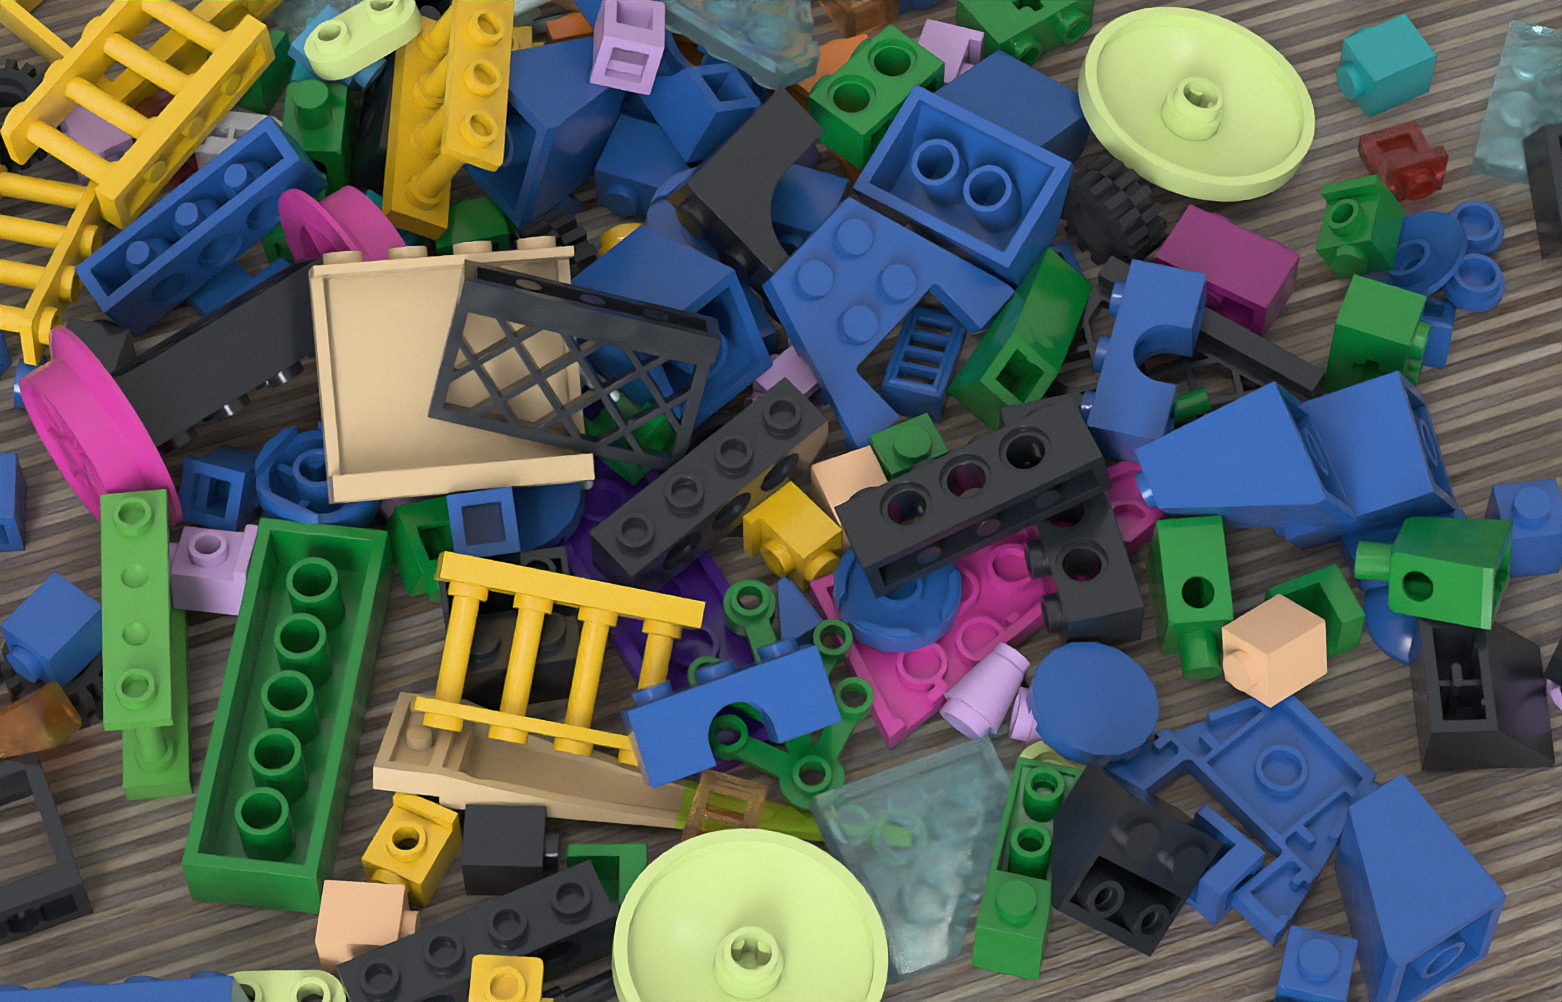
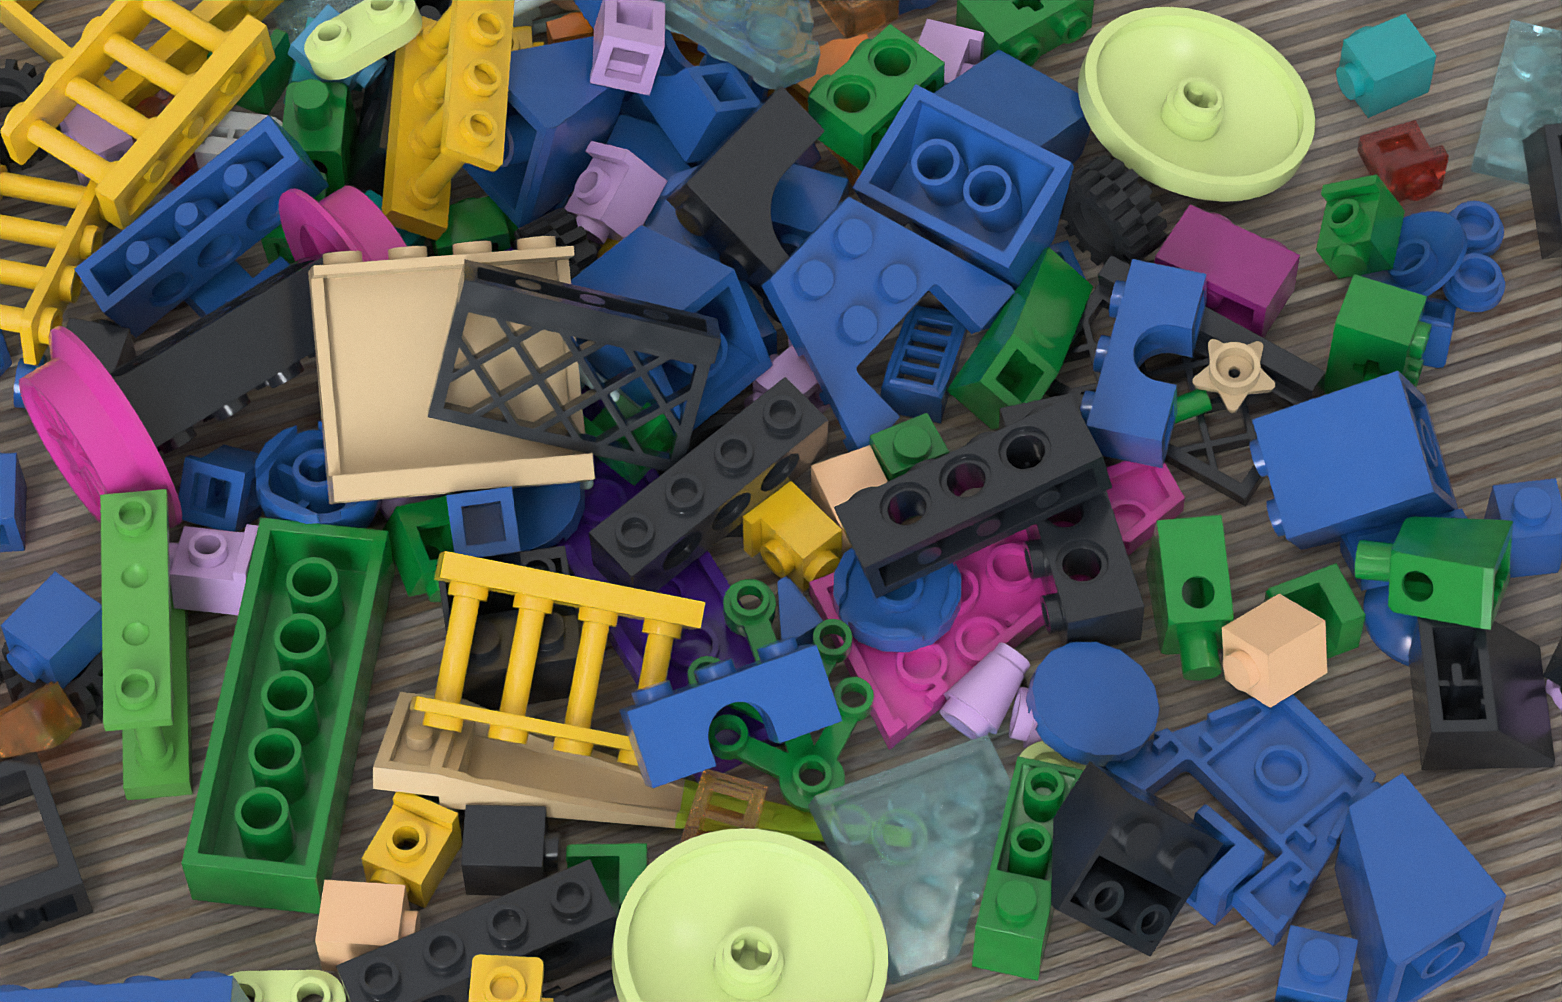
(614, 193): none -> lavender brick
(1239, 357): none -> tan plate
(1250, 463): blue slope -> none

